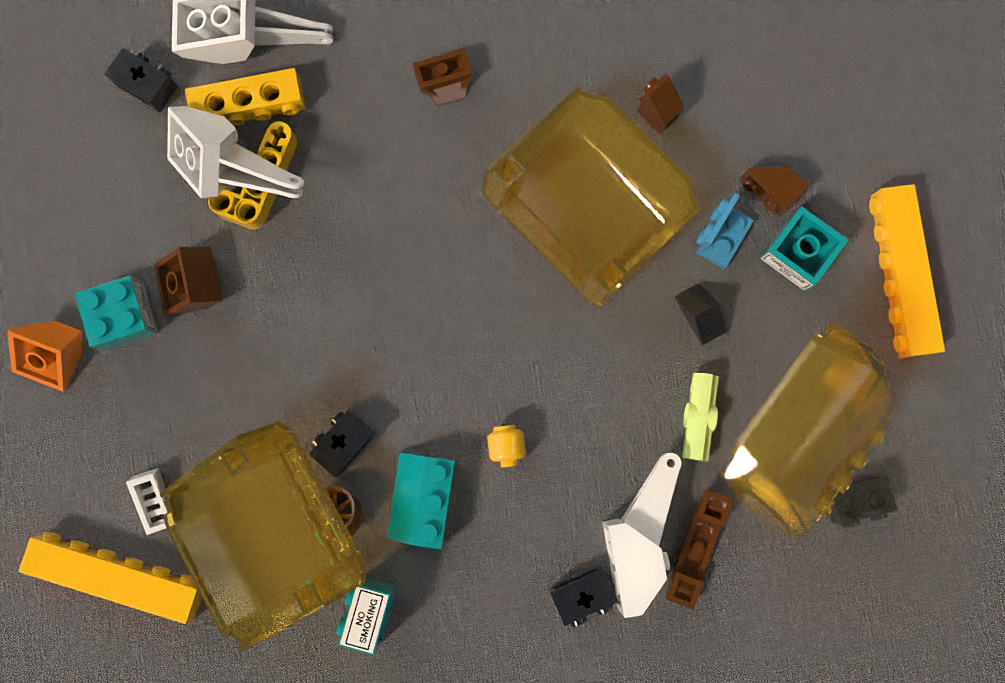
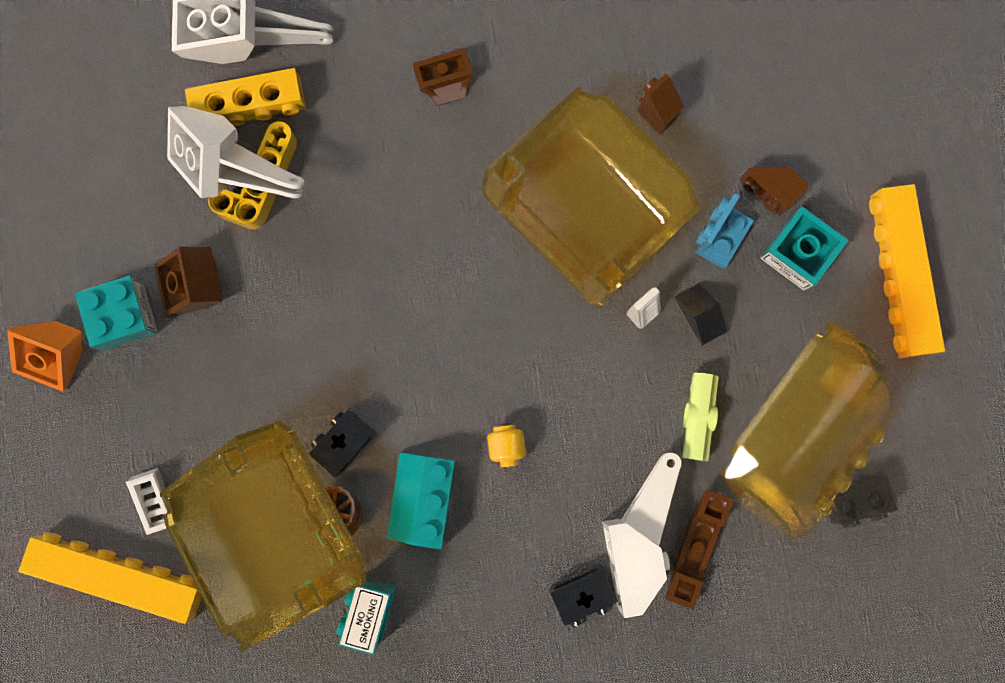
(128, 72): black brick -> none
(645, 308): none -> white slope

